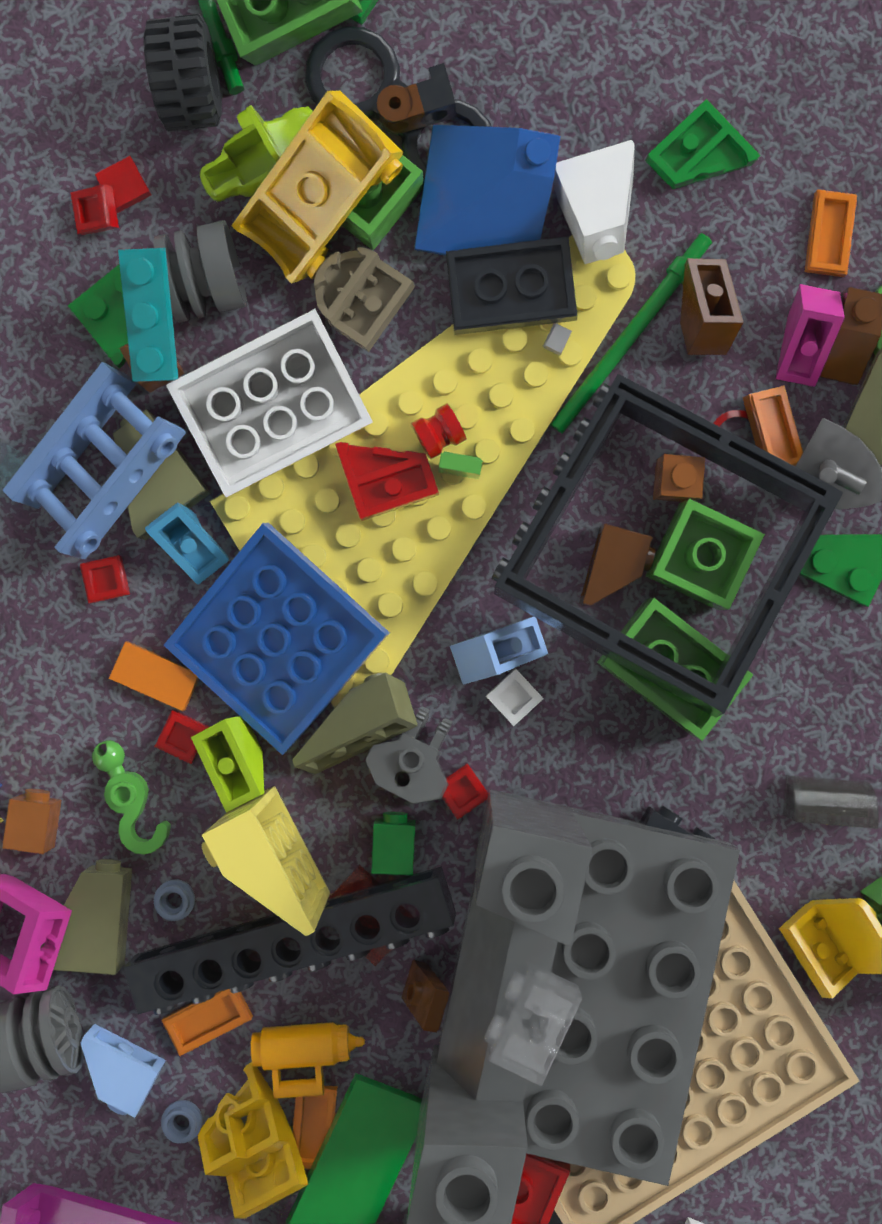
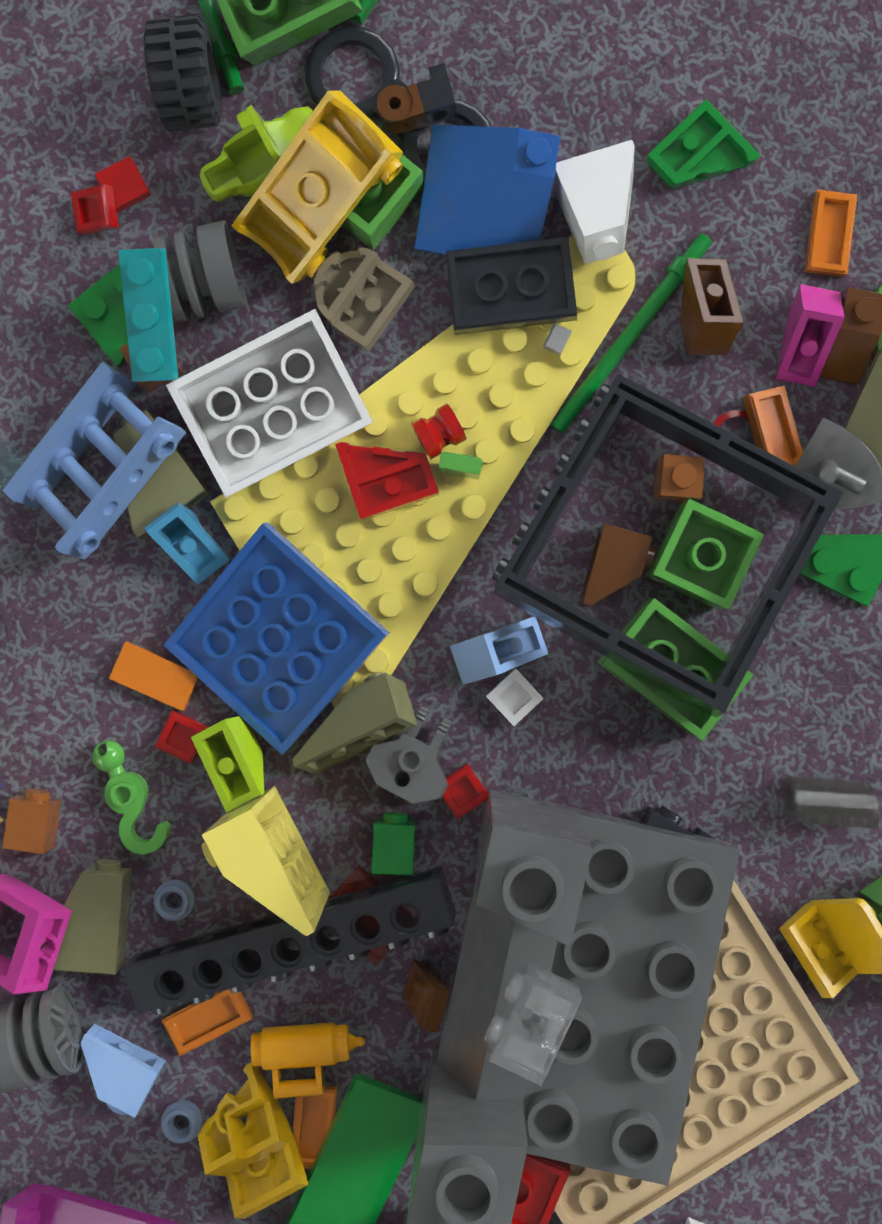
(104, 579): red tile -> none

